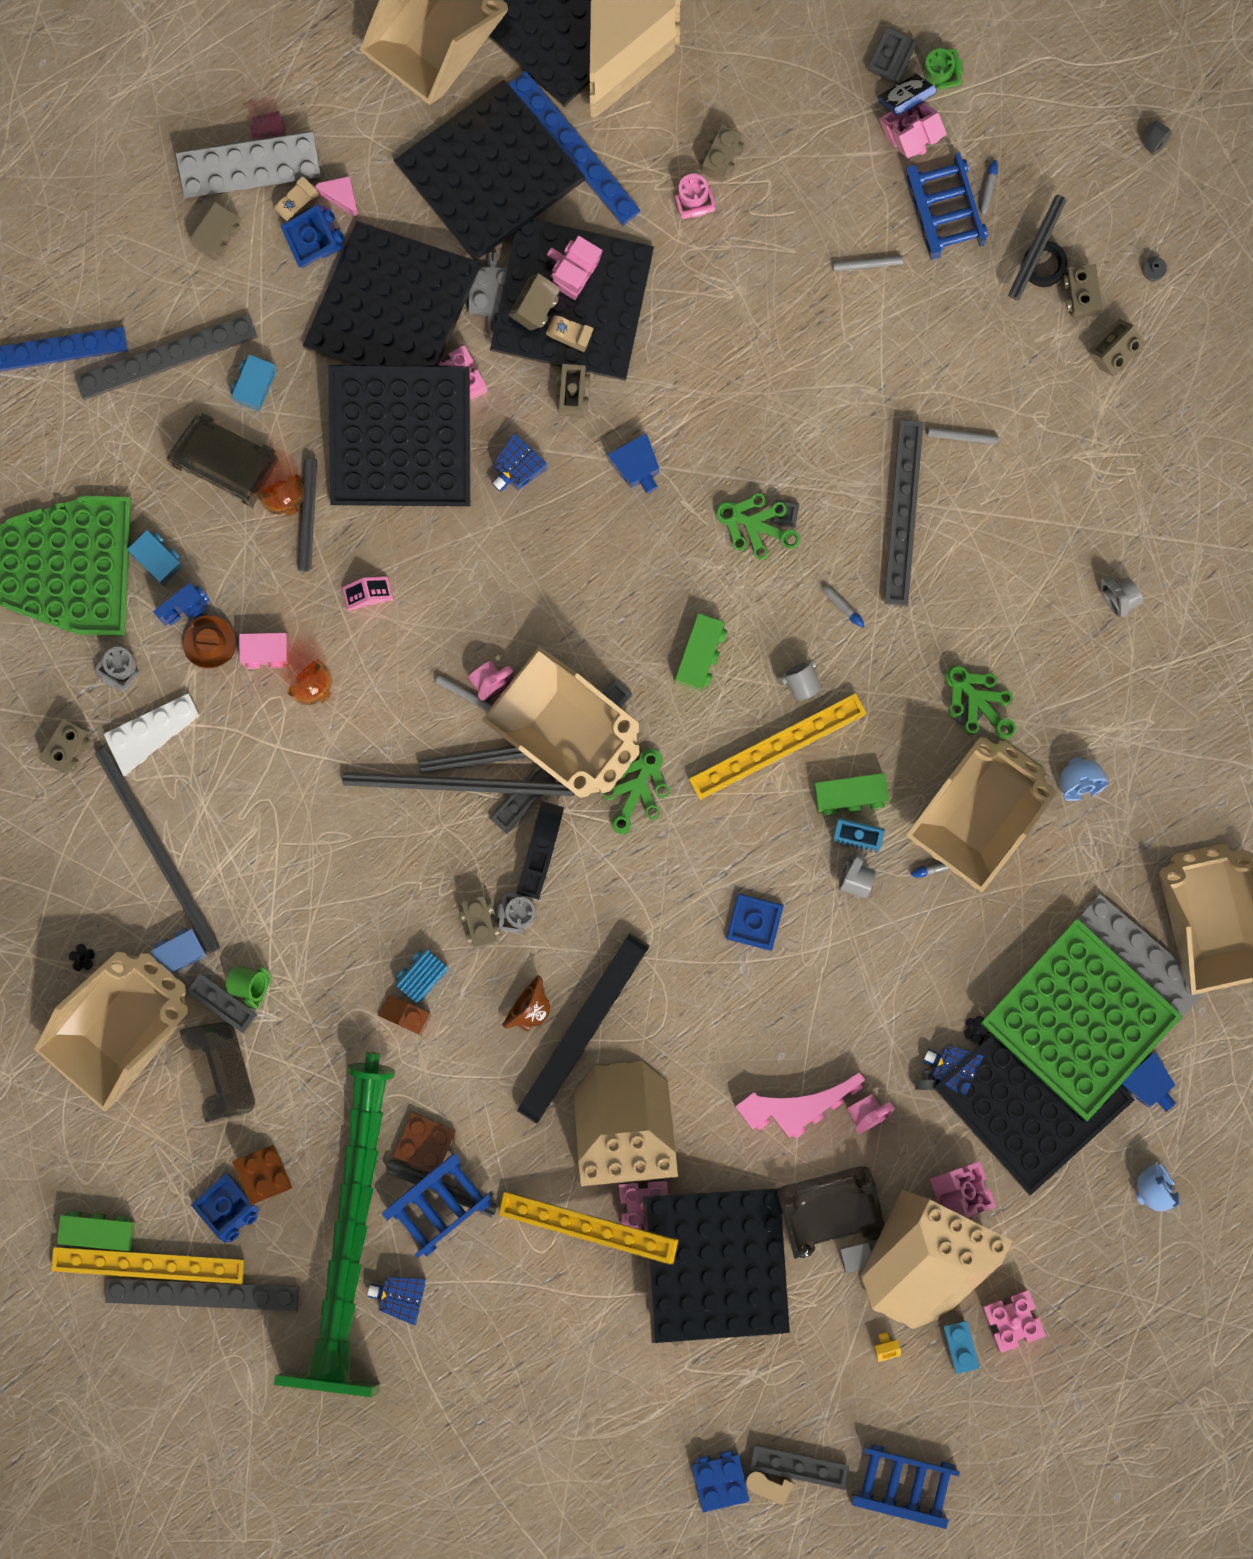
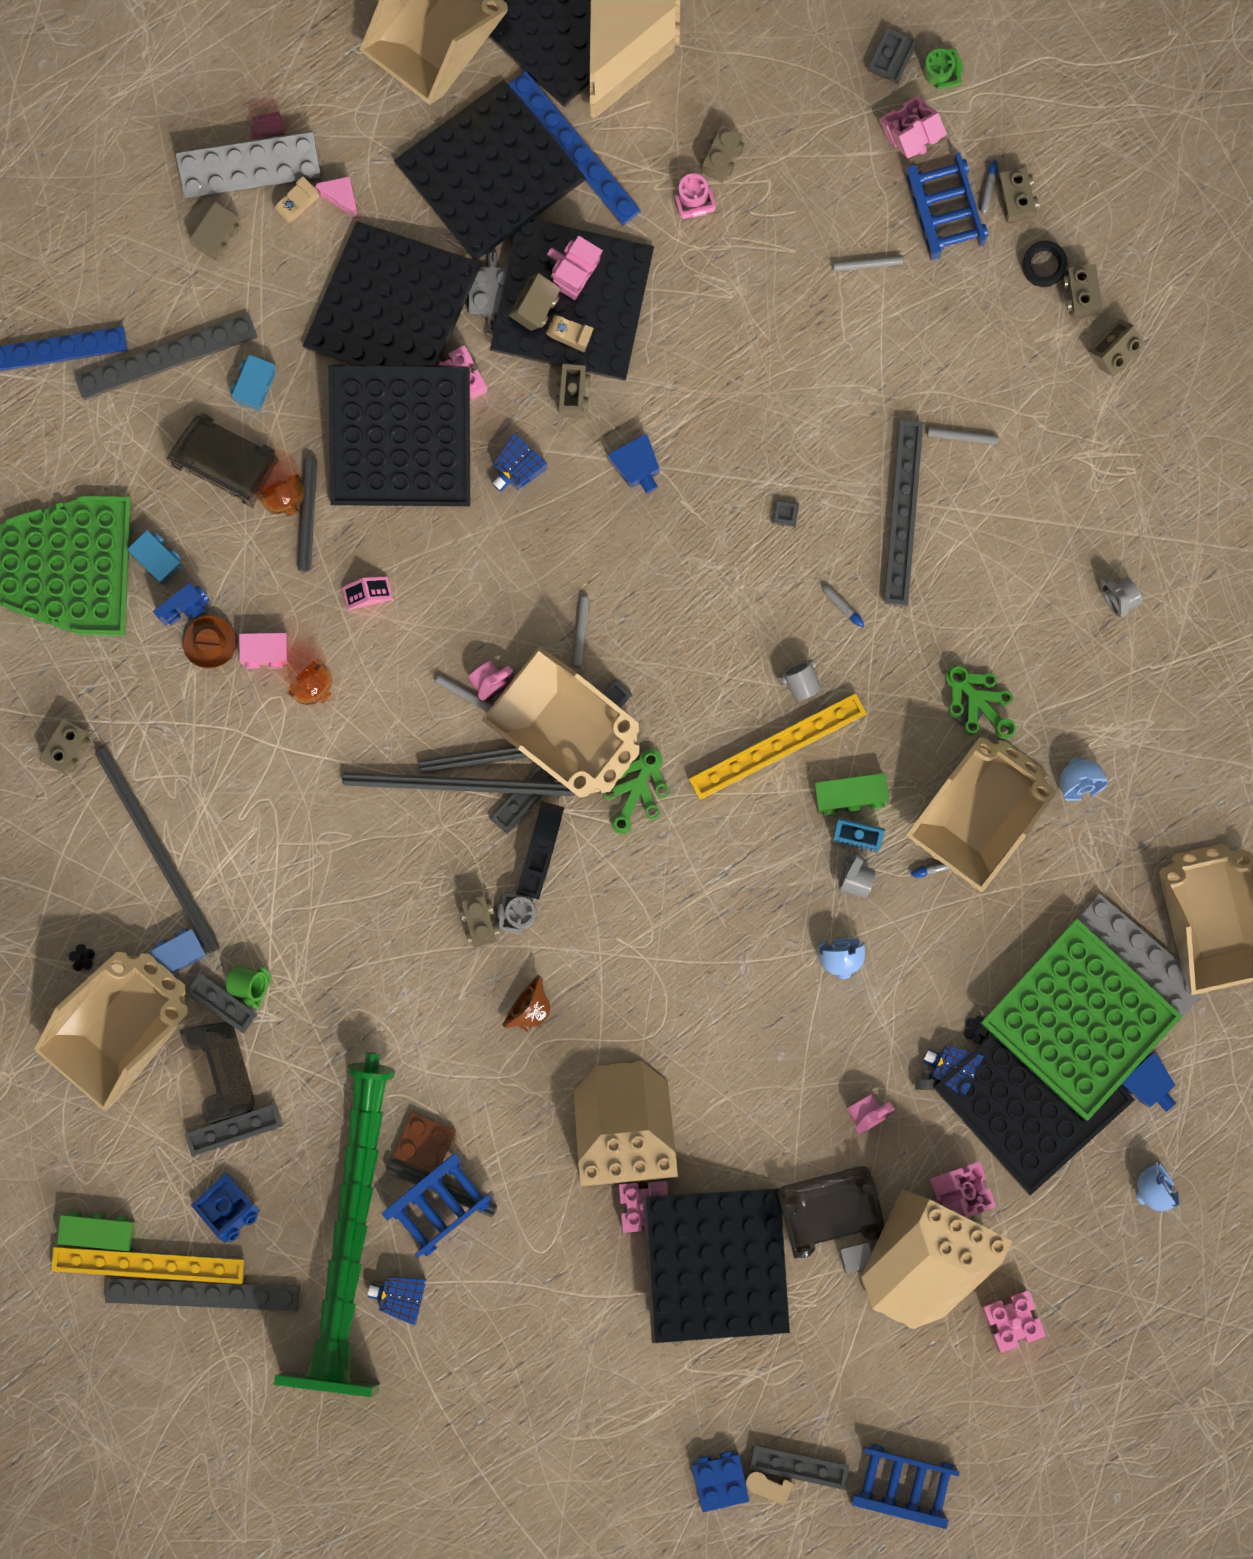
(120, 665): light grey piece -> none
(144, 735): white wing -> none
(233, 1130): none -> dark grey plate
(262, 1175): dark orange plate -> none
(313, 235): blue plate -> none
(404, 1015): dark orange slope -> none
(421, 976): dark azure brick -> none
(580, 632): none -> light grey bar
(583, 1028): black beam -> none
(588, 1227): yellow plate -> none
(701, 652): bright green brick -> none
(754, 524): bright green plant -> none
(754, 922): blue tile -> none
(797, 1112): bright pink arch -> none
(842, 957): none -> light blue cylinder
(887, 1349): yellow tile -> none
(907, 94): tile -> none
(960, 1347): dark azure brick -> none
(1017, 195): none -> dark tan brick
(1037, 247): dark grey axle -> none
(1154, 269): dark grey tile -> none
(1156, 136): dark grey piece -> none

